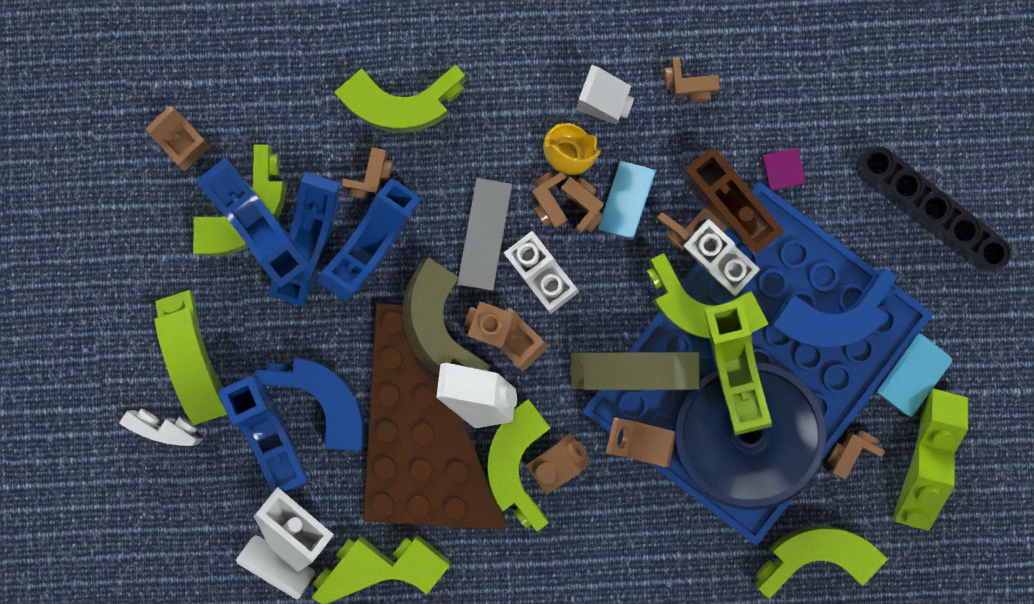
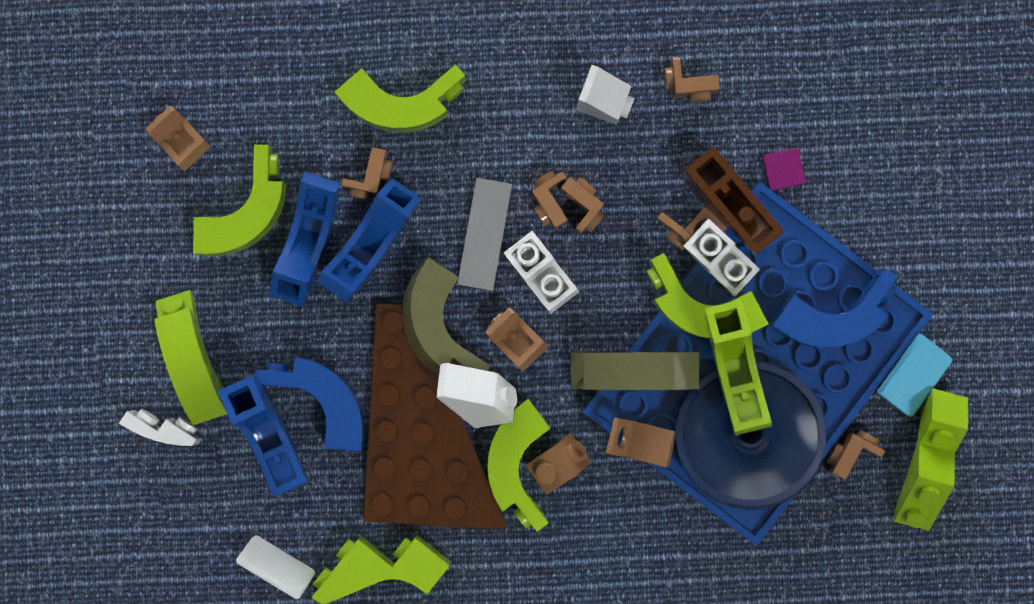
(254, 222): blue arch -> none
(291, 530): white slope -> none
(488, 324): medium nougat bracket -> none
(570, 149): yellow hair -> none
(626, 200): medium azure slope -> none
(818, 543): lime arch -> none
(950, 211): black beam -> none

